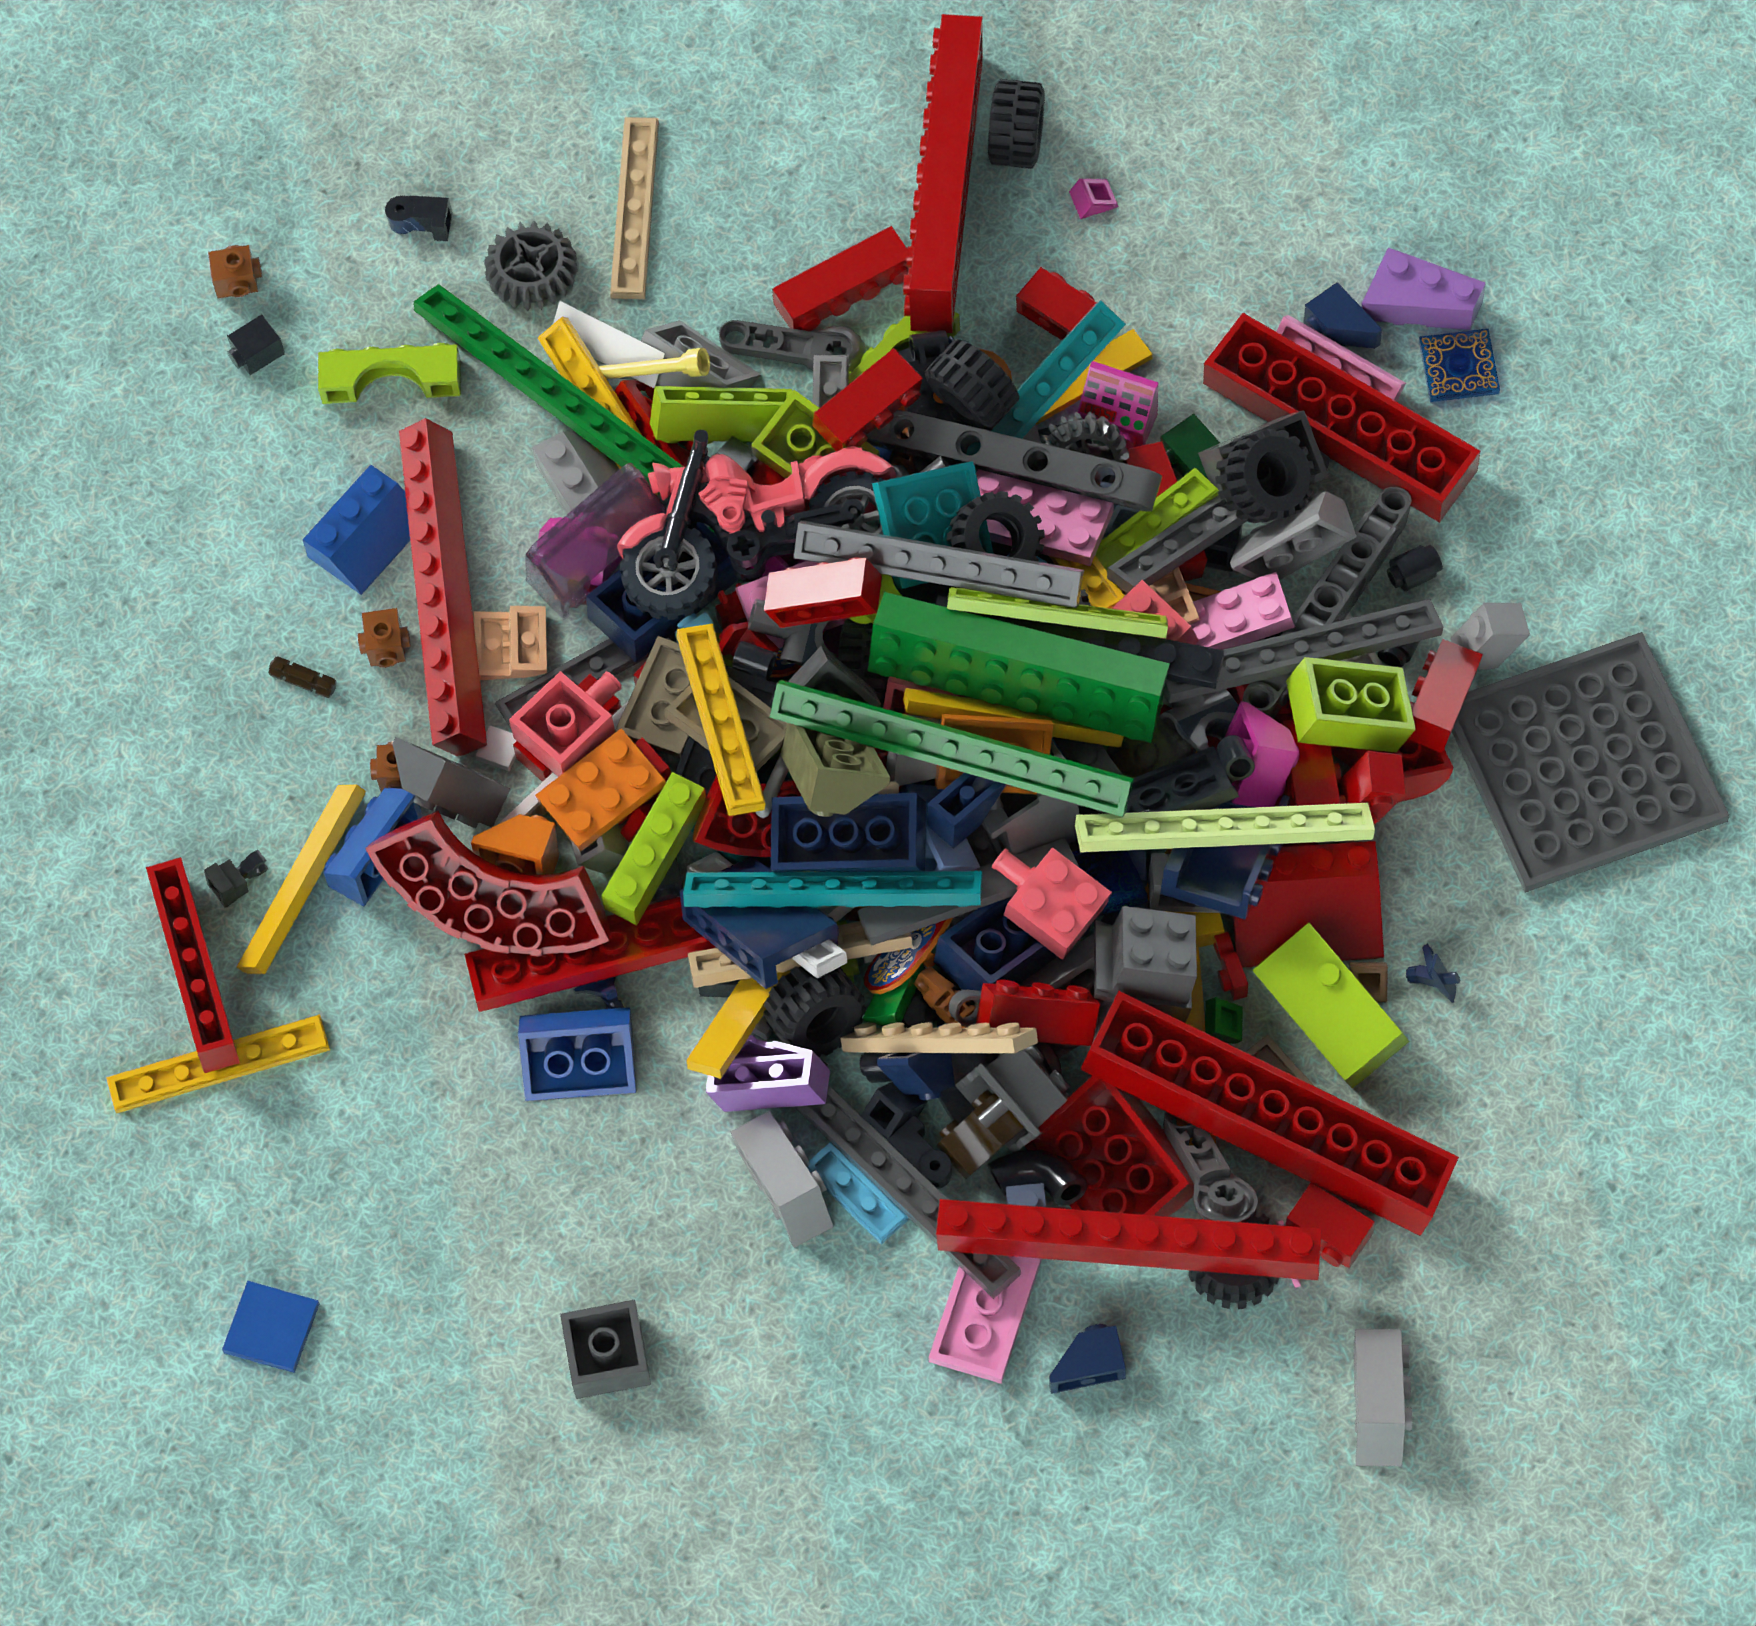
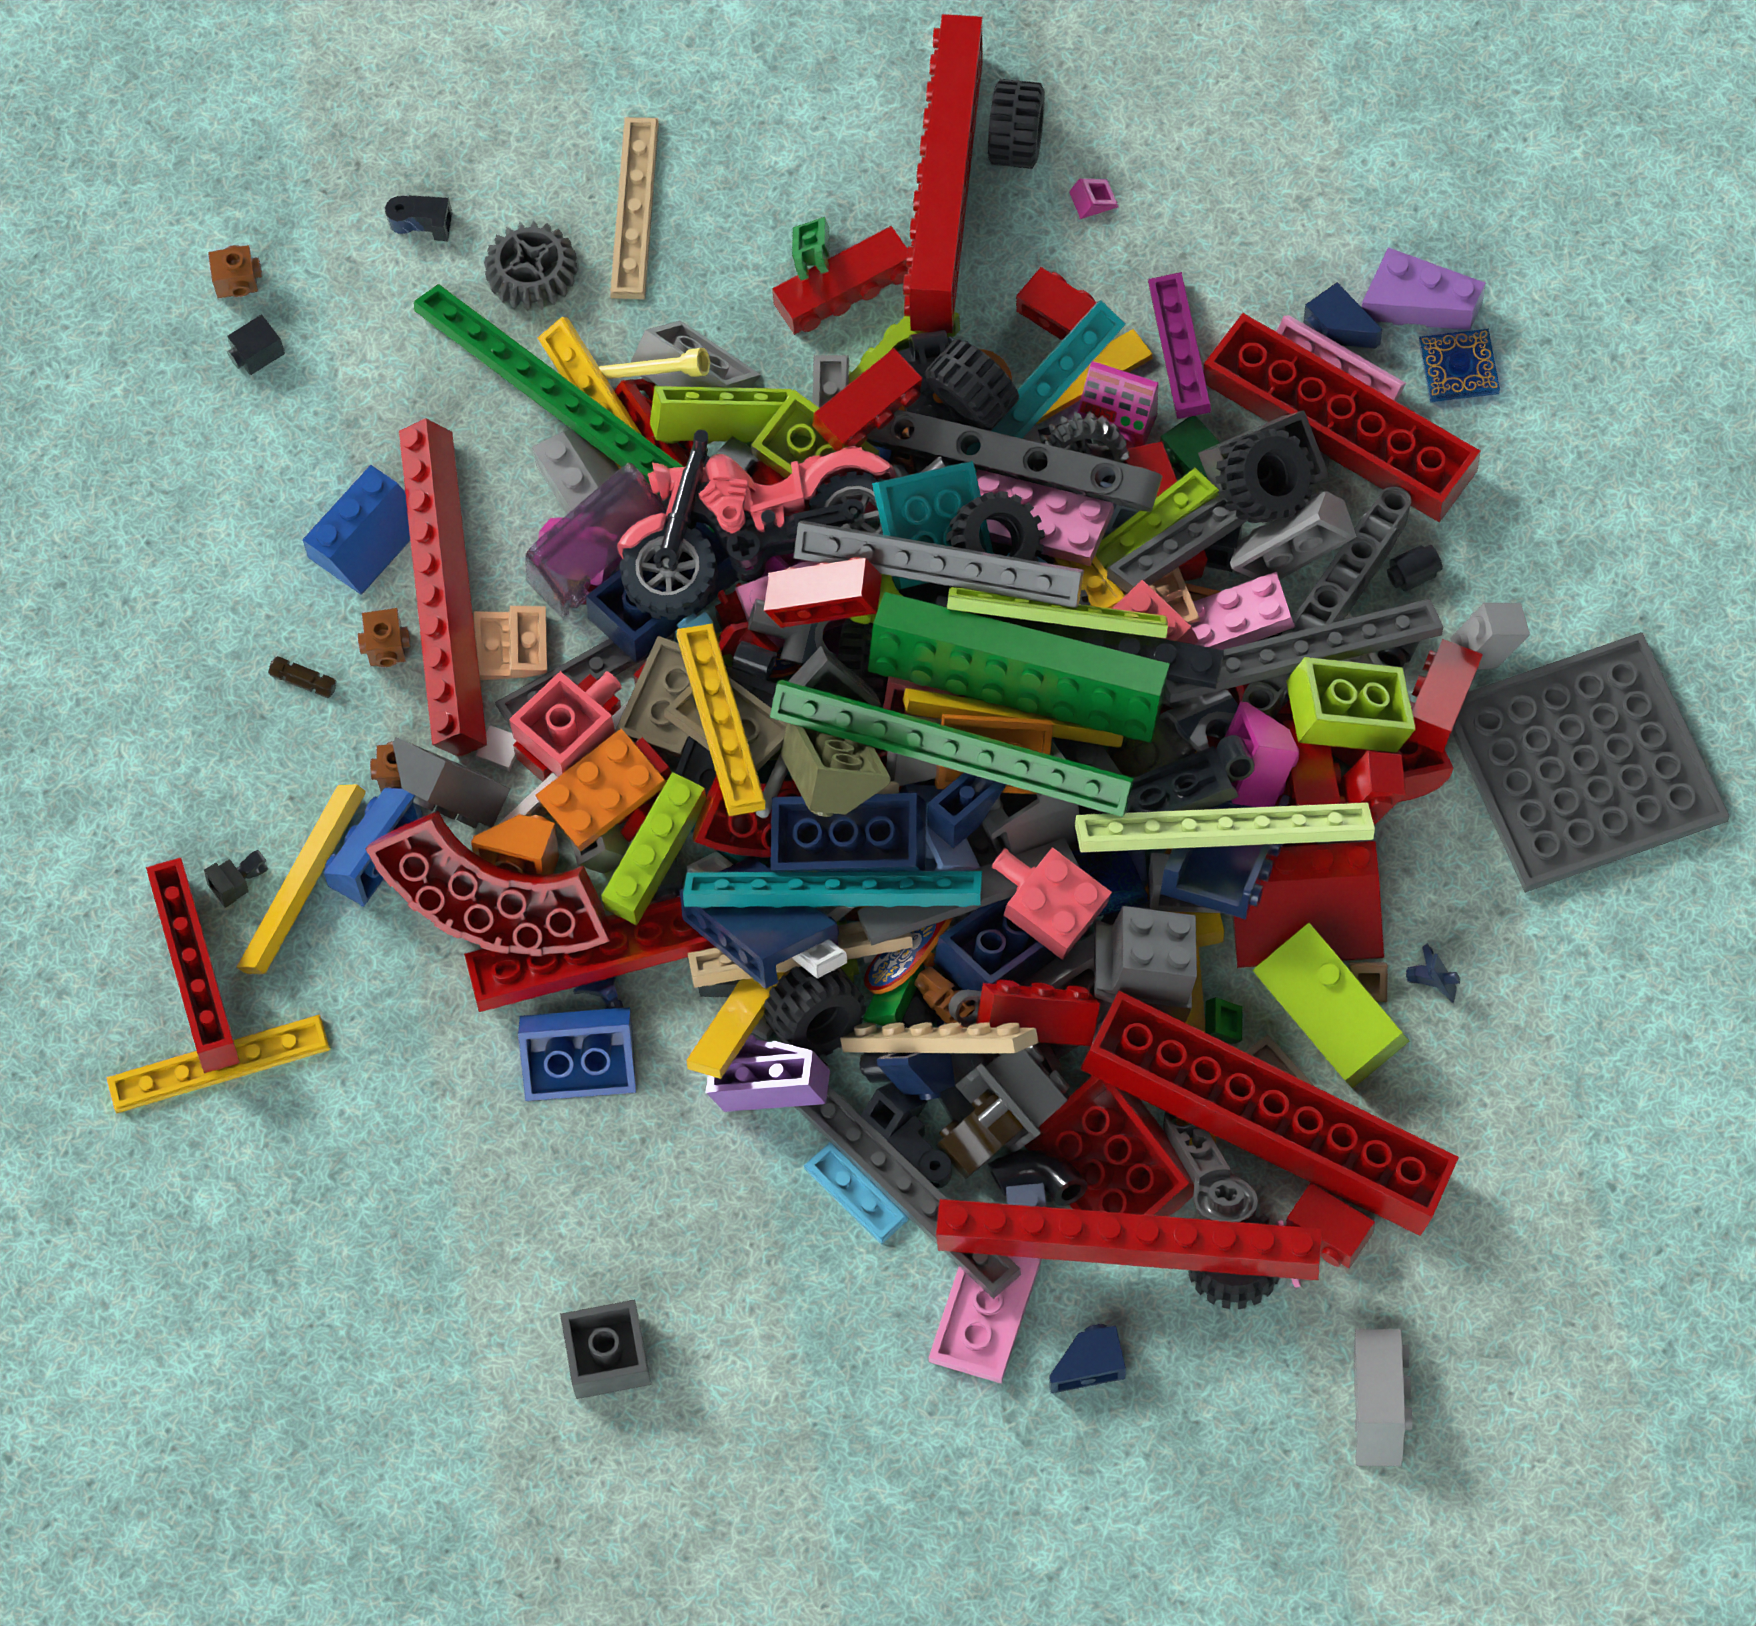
(270, 1326): blue tile -> none
(348, 372): lime arch -> none
(608, 343): white sticker -> none
(784, 1177): light grey wedge -> none
(792, 344): dark grey beam -> none
(811, 246): none -> green hinge
(1179, 345): none -> magenta plate
(1232, 974): red plate -> none

